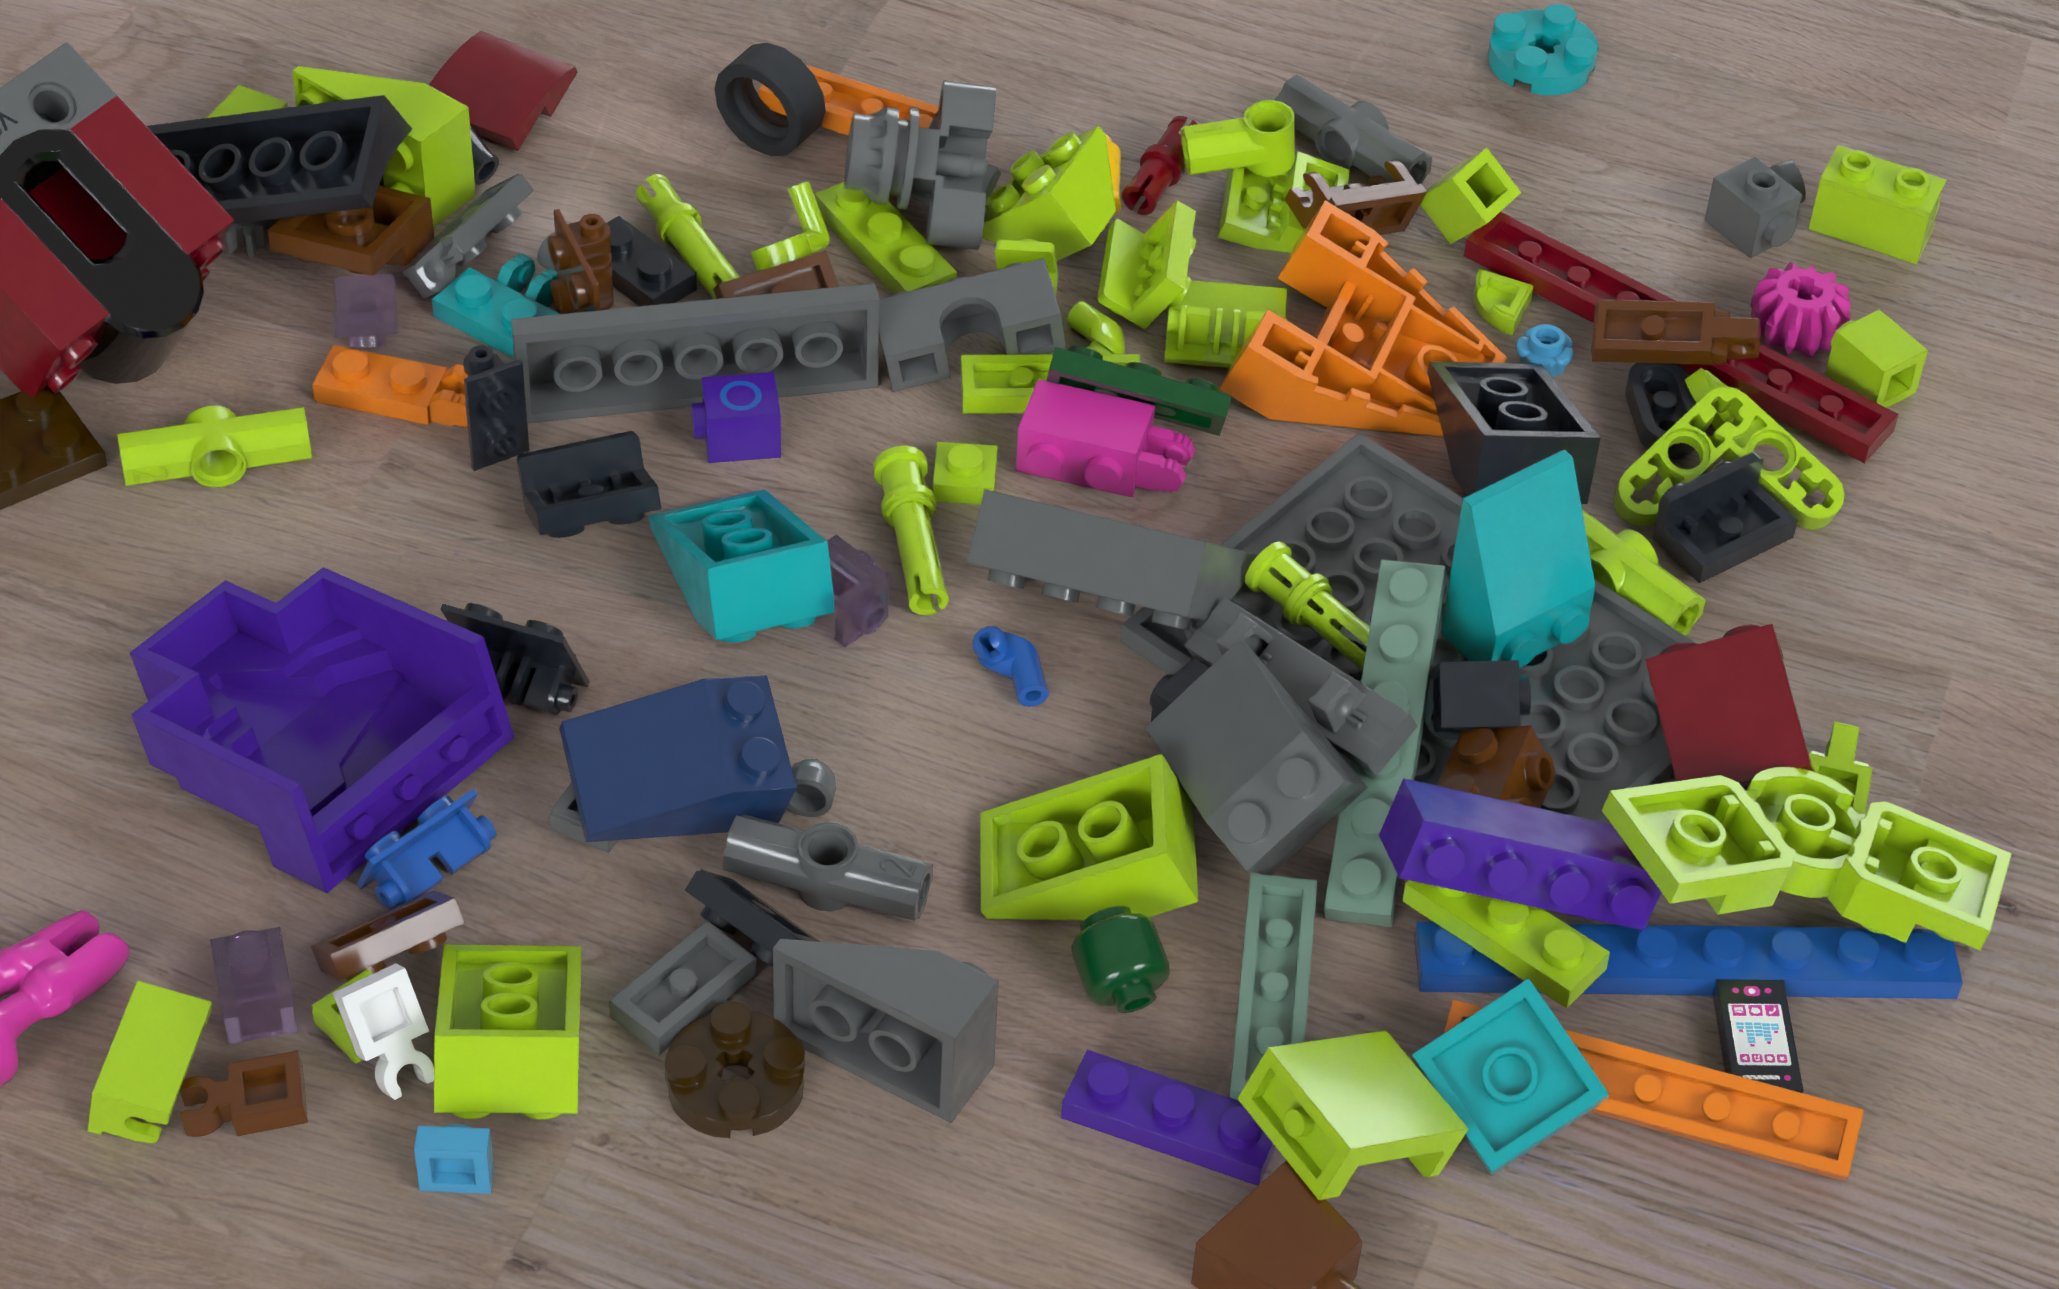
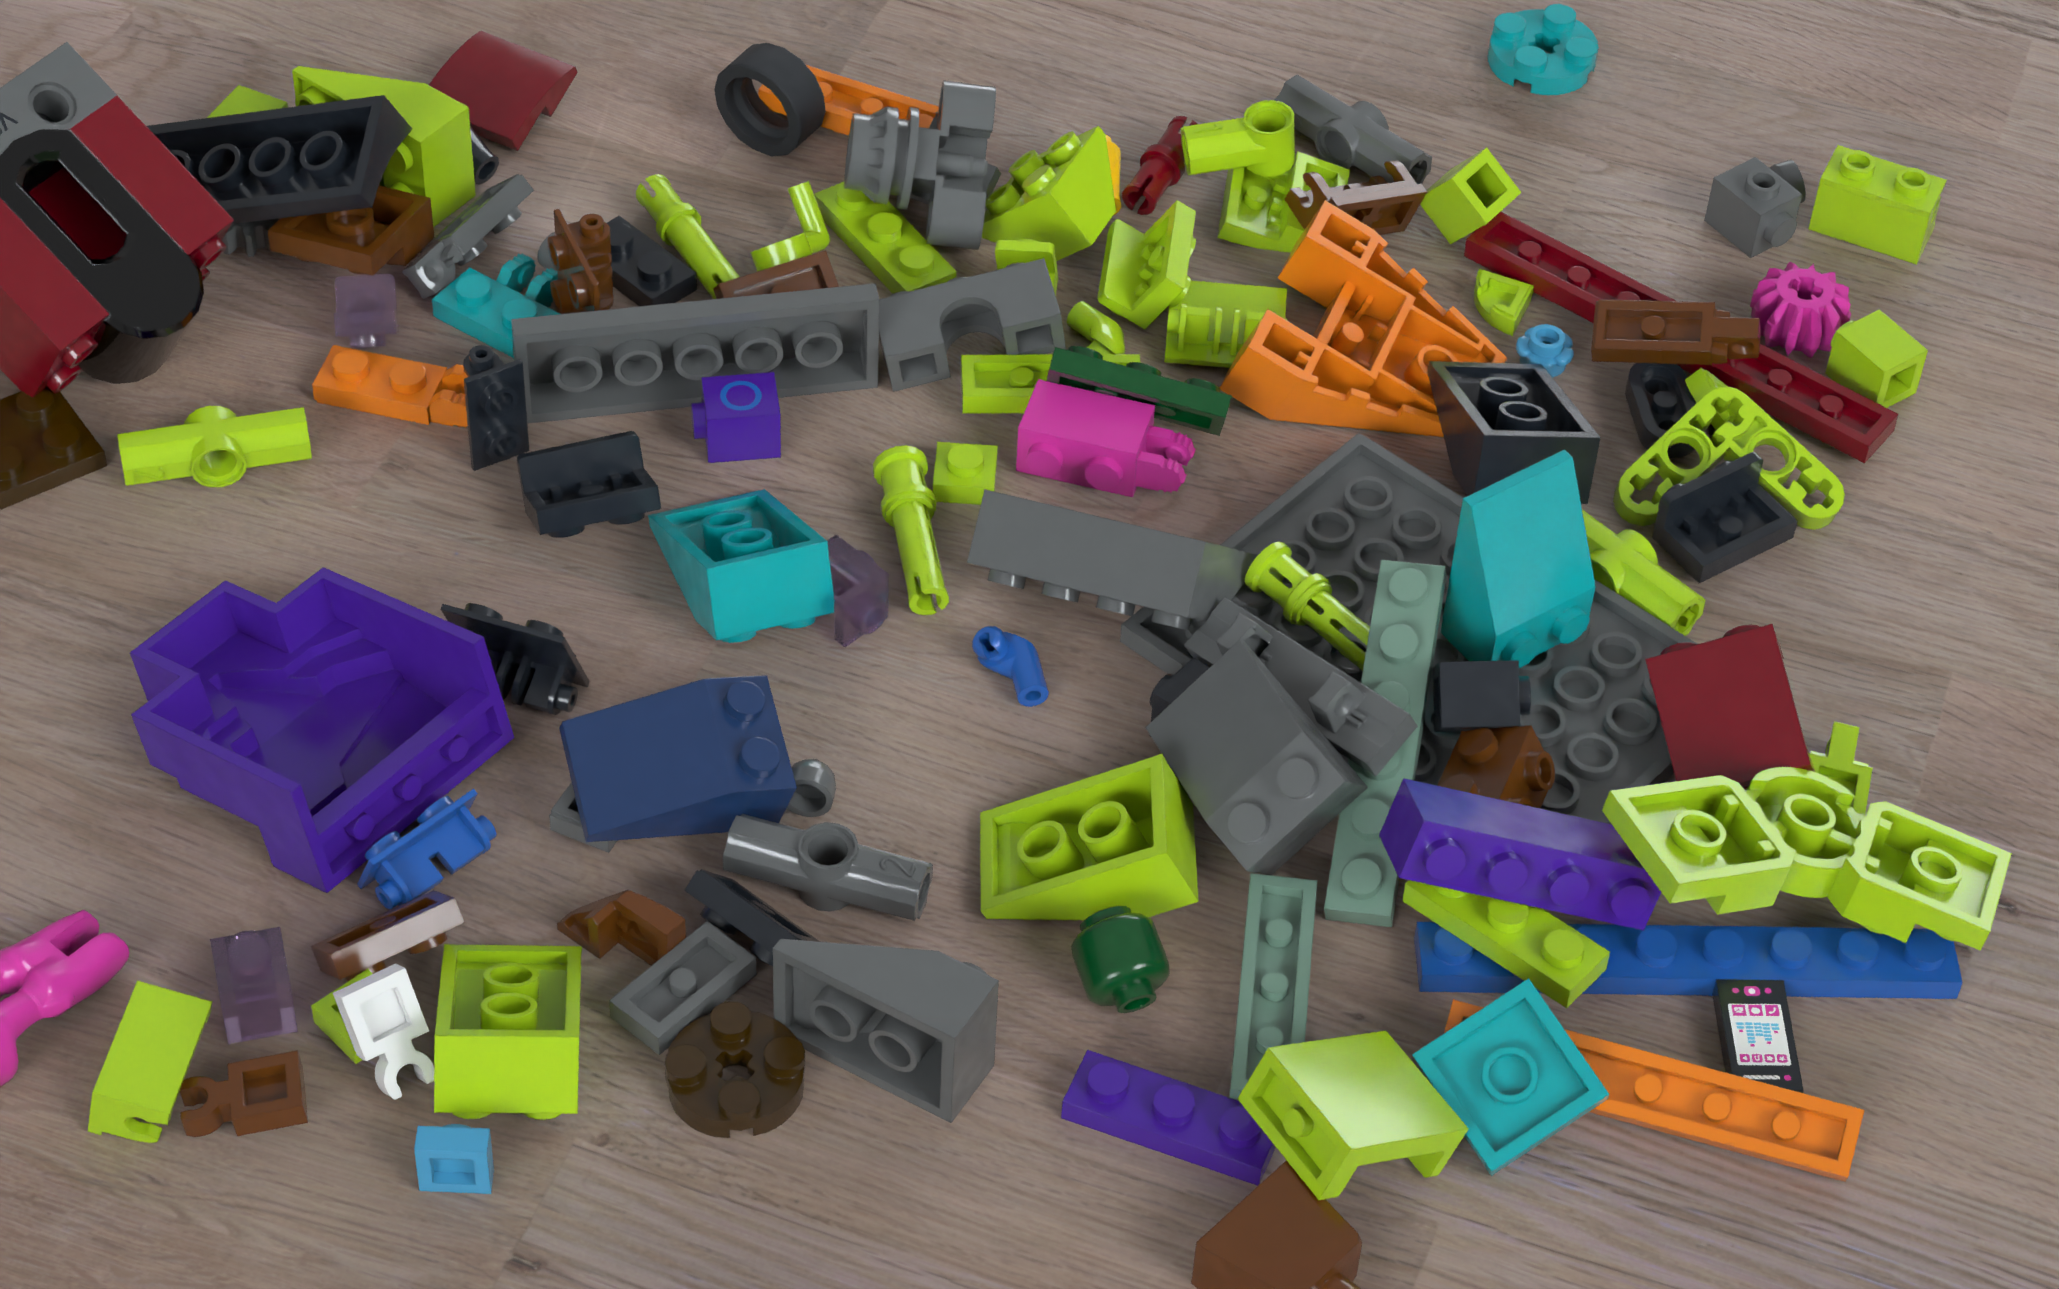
(625, 919): none -> reddish brown slope

